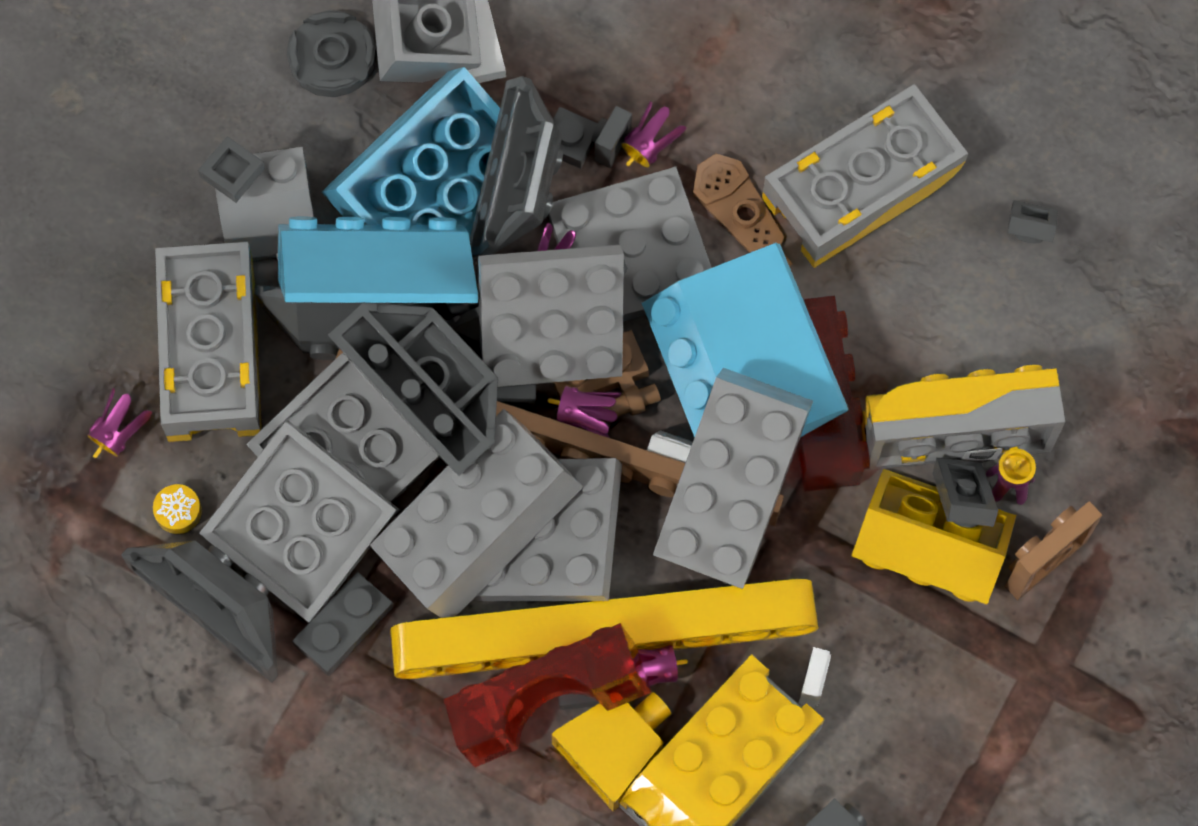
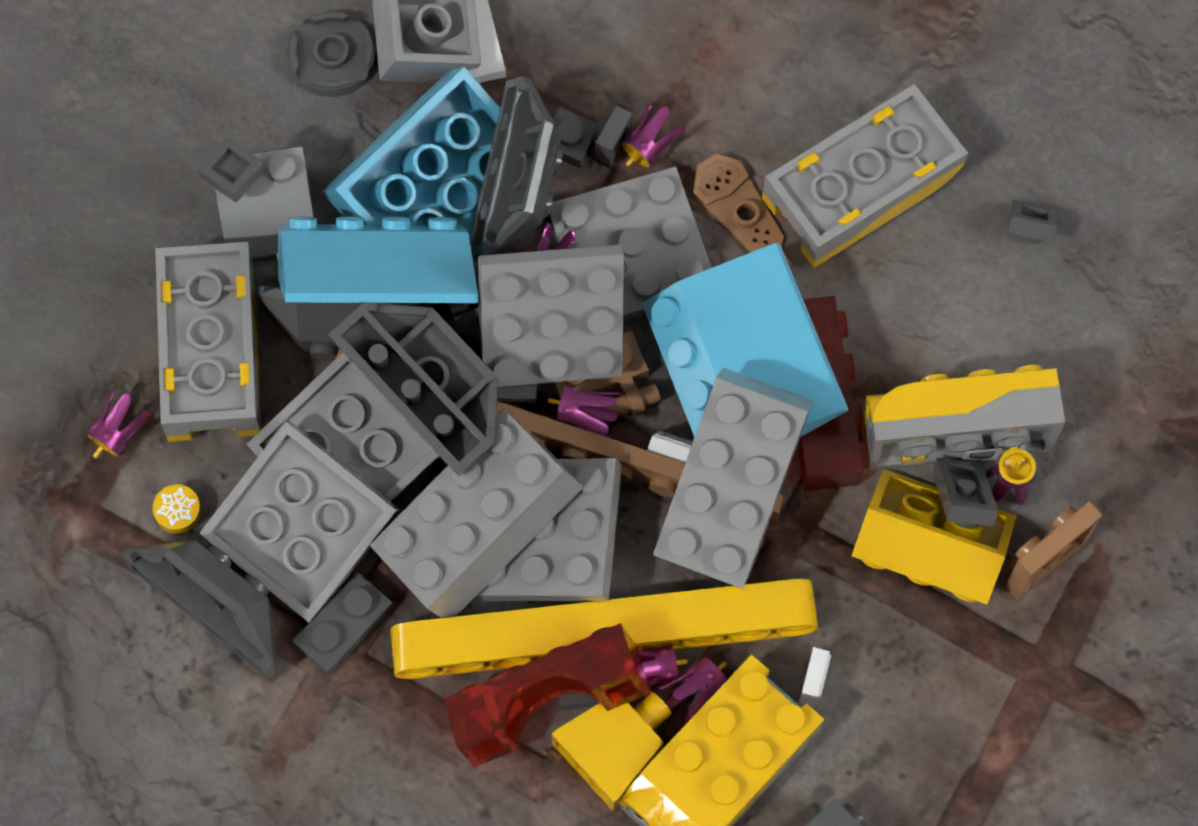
(703, 676): none -> flat silver piece

